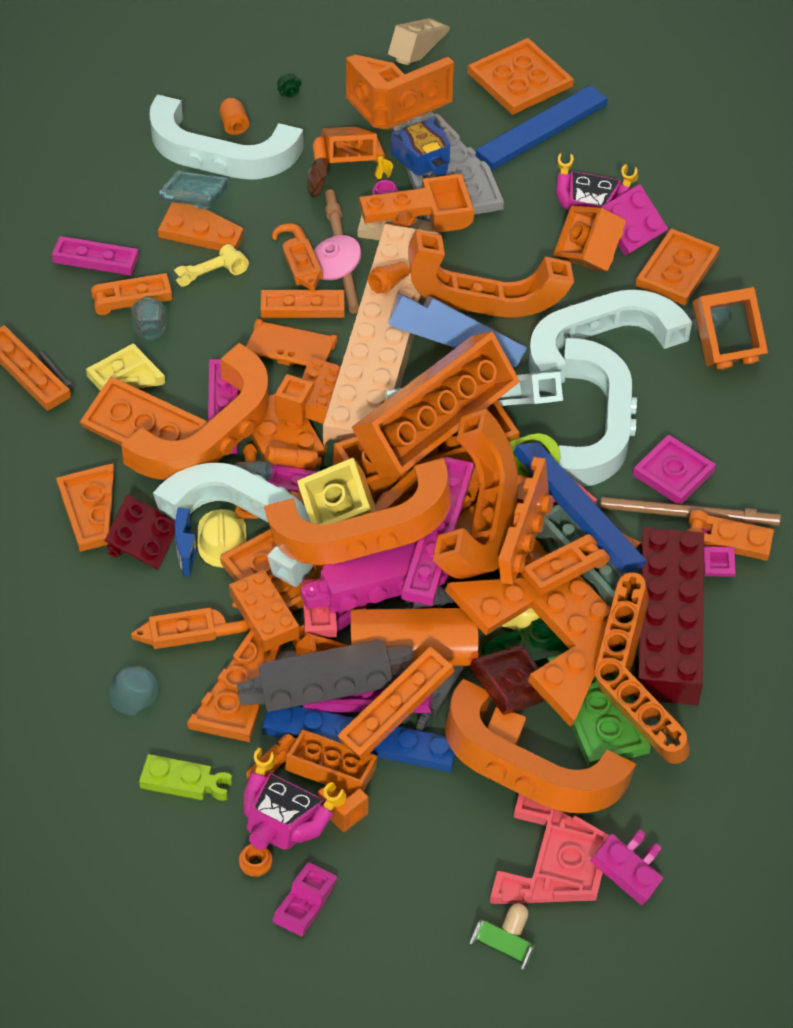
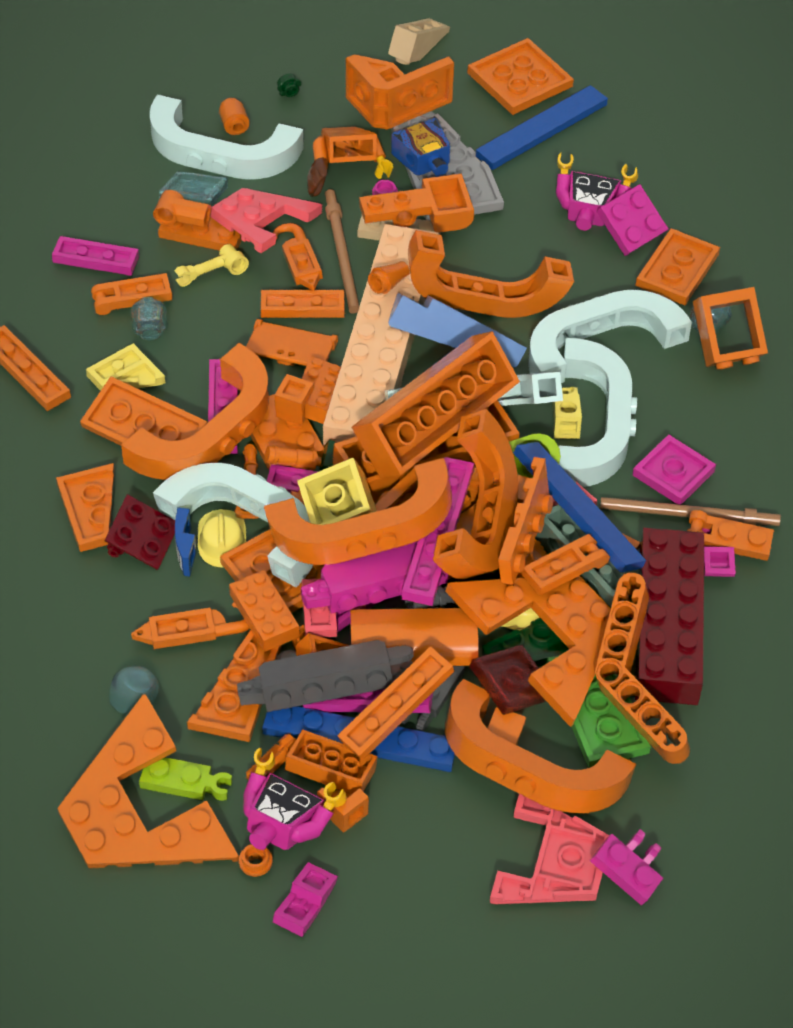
(69, 384): dark grey piece -> none
(108, 825): none -> orange wing
(174, 208): none -> orange piece
(252, 210): none -> coral wing
(260, 468): clear light blue piece -> none
(337, 256): bright pink dish -> none
(507, 938): piece -> none
(567, 415): none -> light yellow leg
(590, 237): orange slope -> none

